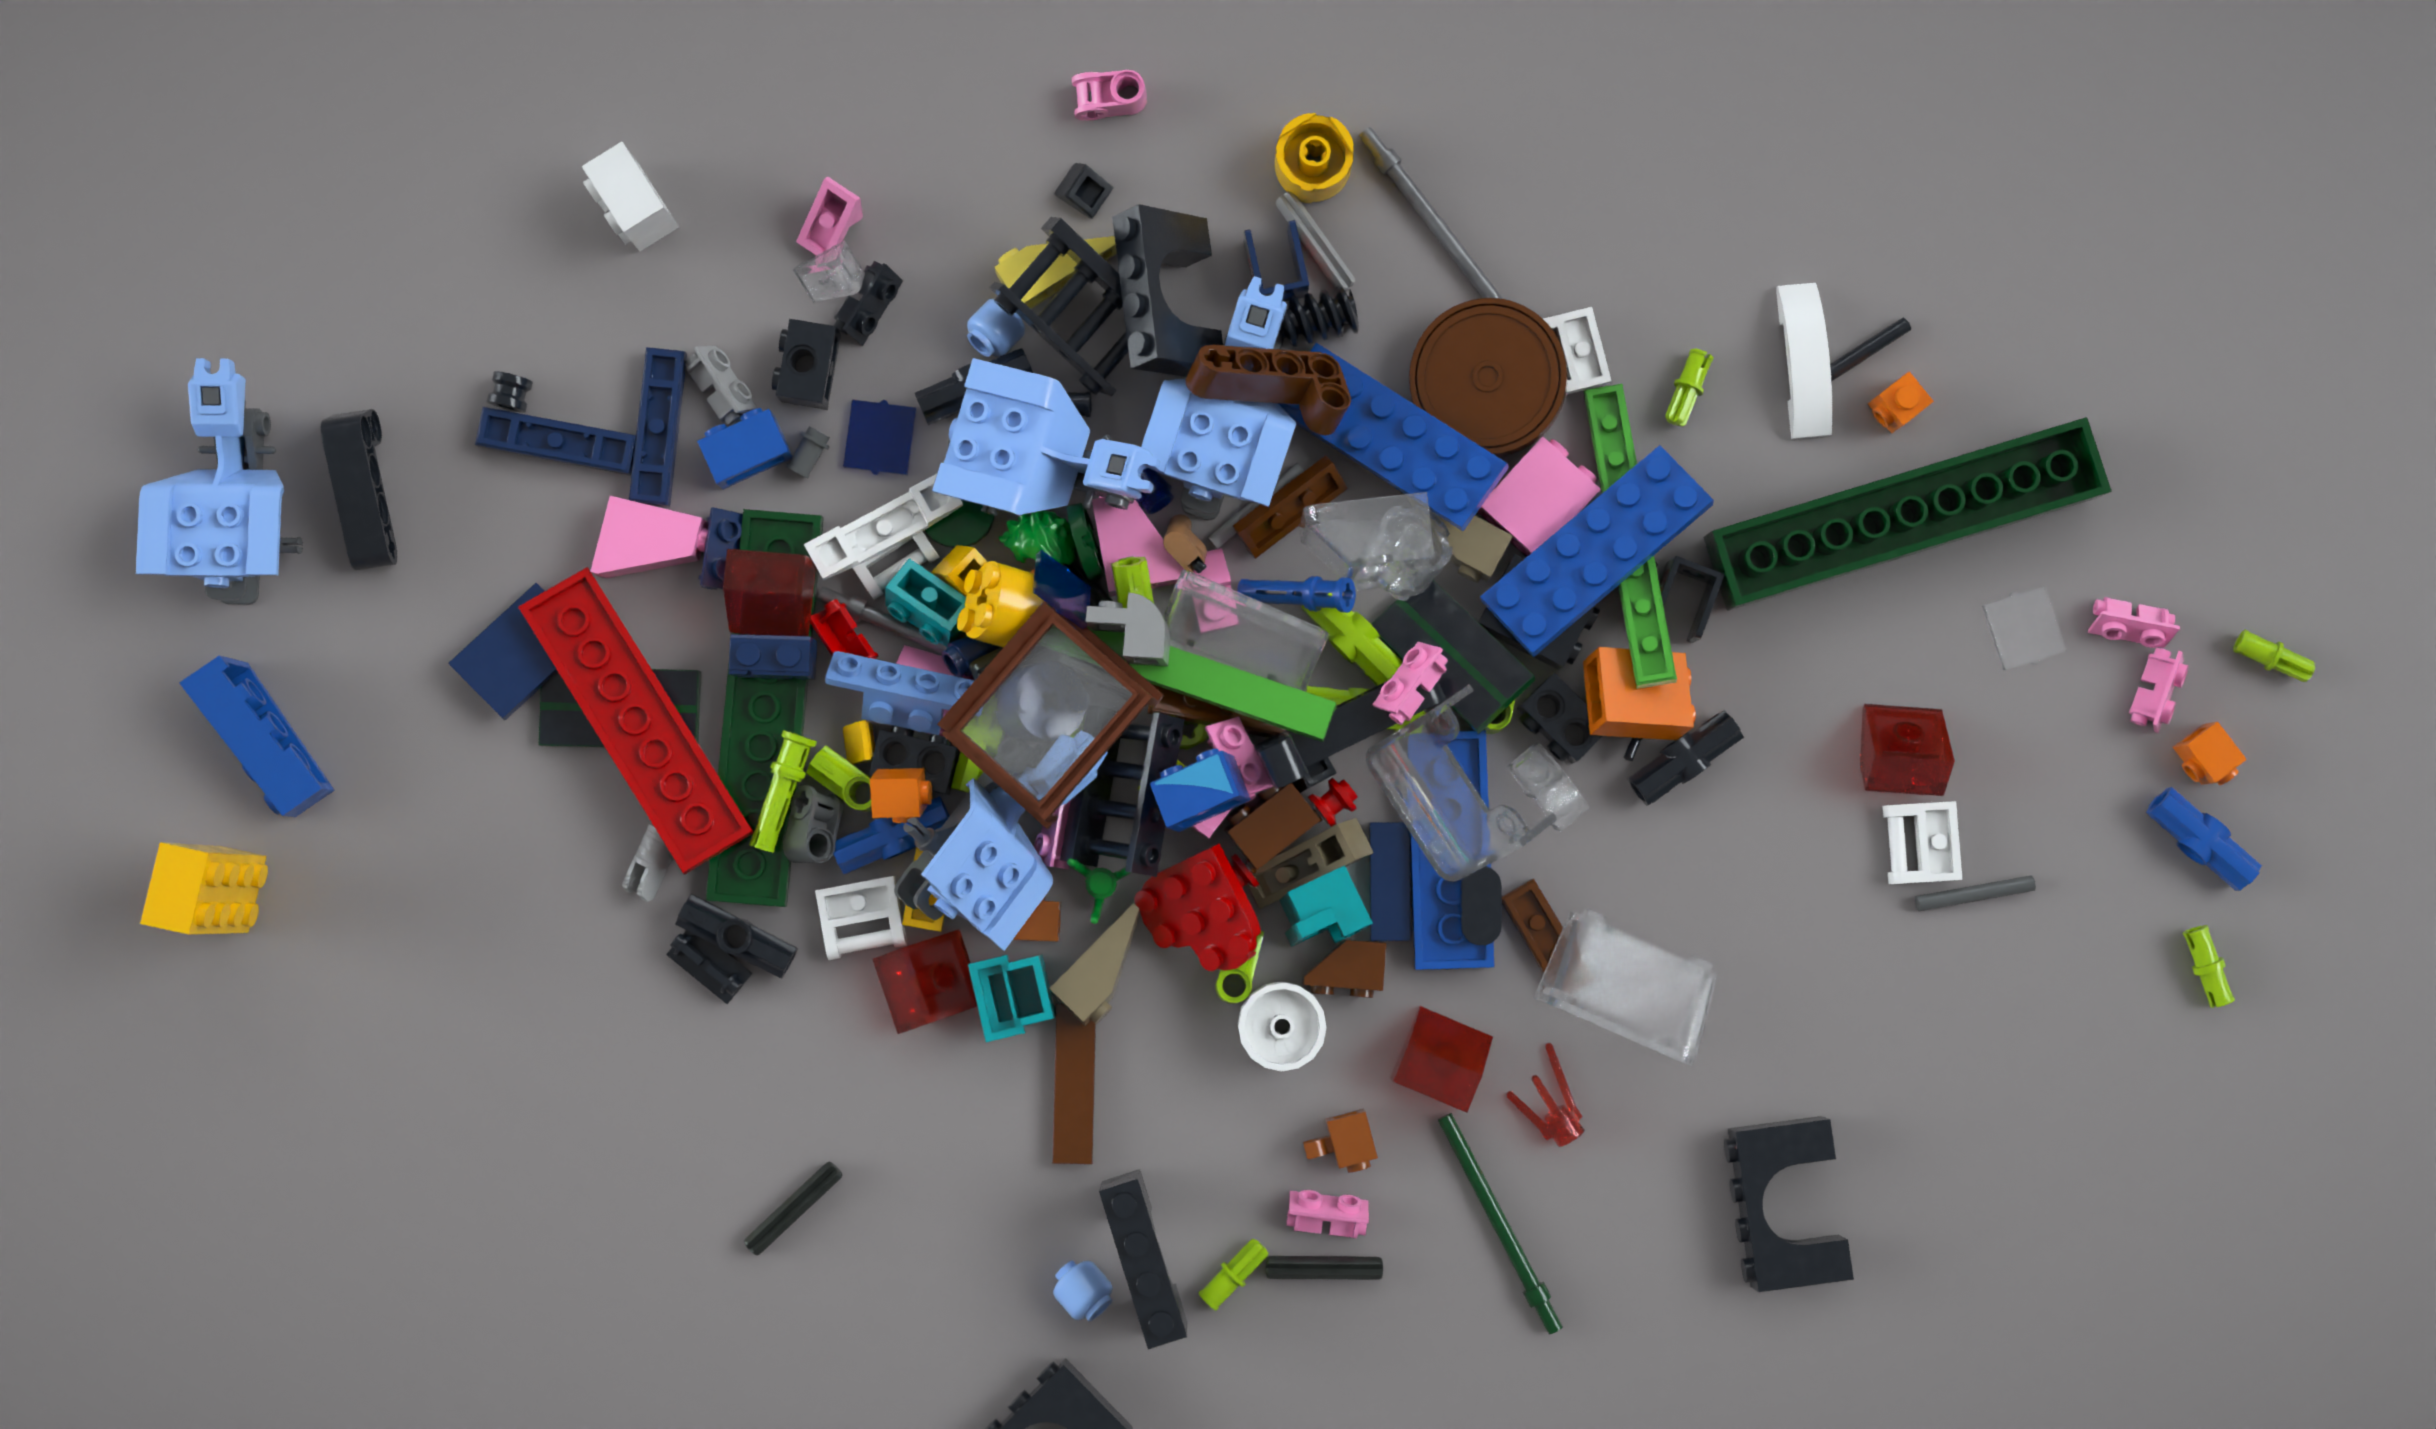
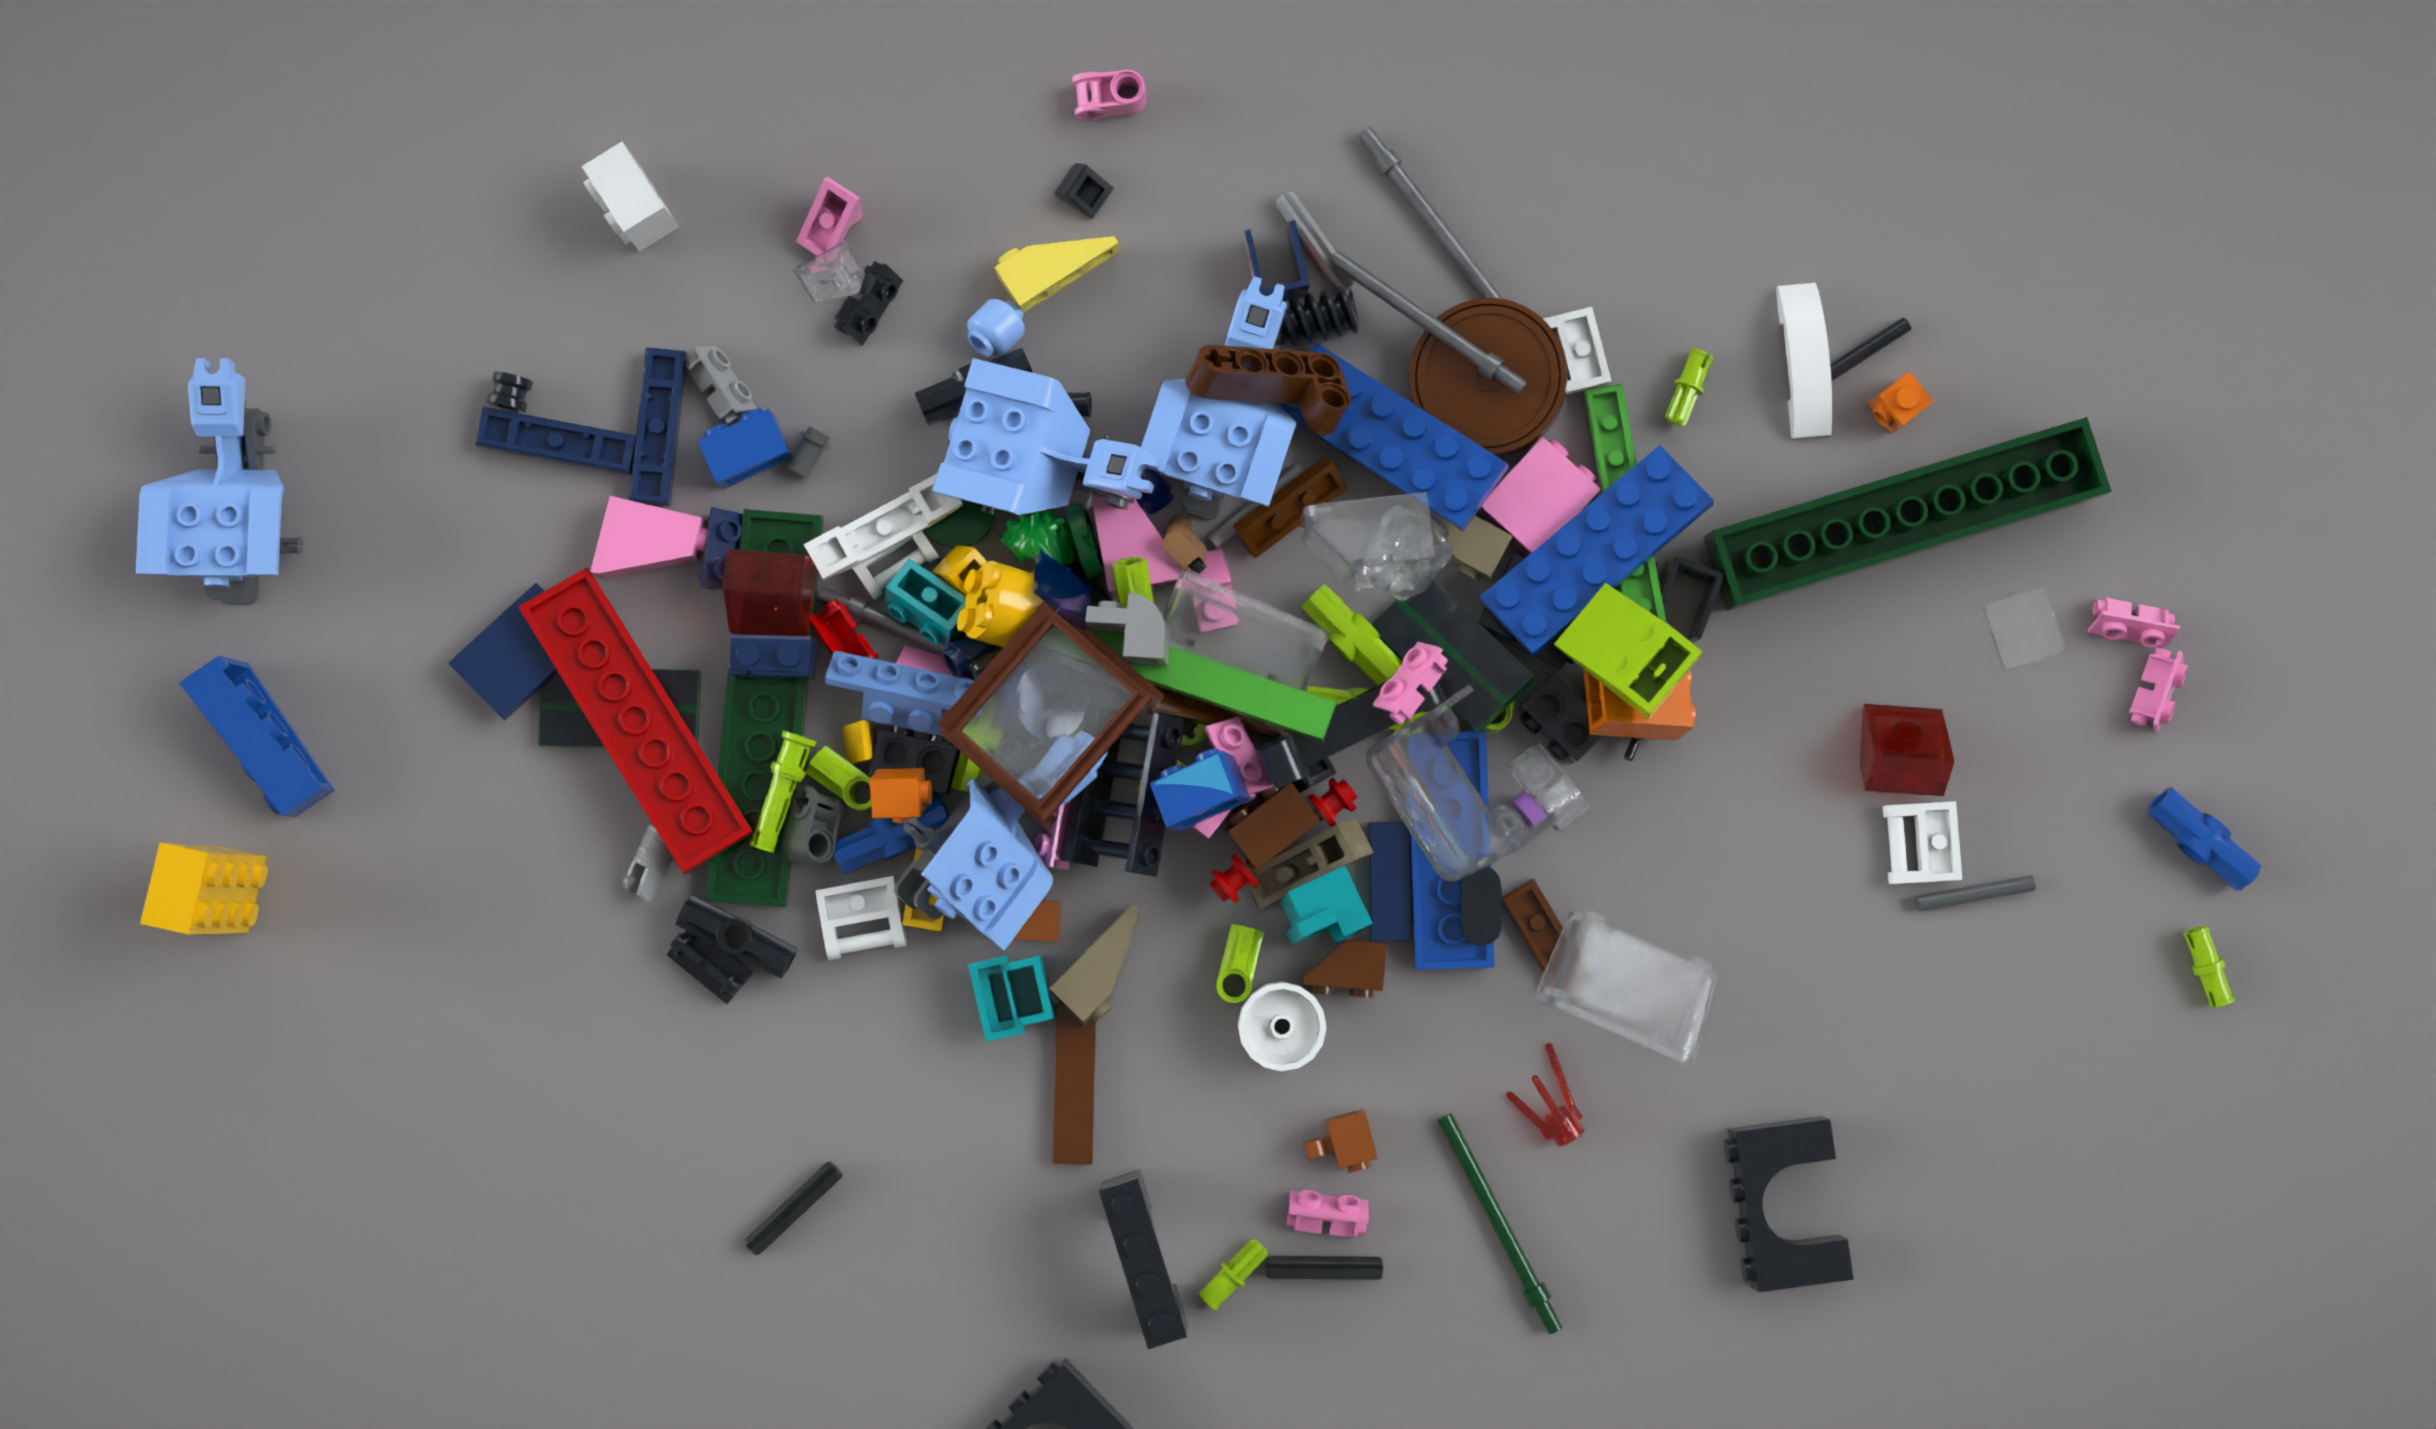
(358, 487): black beam -> none
(815, 385): black brick -> none
(879, 437): clear blue piece -> none
(926, 981): clear red slope -> none
(1083, 1290): light blue head -> none
(1089, 268): black fence -> none
(1099, 883): green plant -> none
(1154, 333): black arch -> none
(1202, 908): red plate -> none
(1310, 593): blue pin -> none
(1314, 136): yellow brick -> none
(1442, 1059): clear red slope -> none
(1489, 364): none -> flat silver bar
(1527, 808): none -> medium lavender tile
(1629, 650): none -> lime slope
(1685, 757): black piece -> none
(2209, 755): orange brick -> none
(2274, 656): lime axle -> none

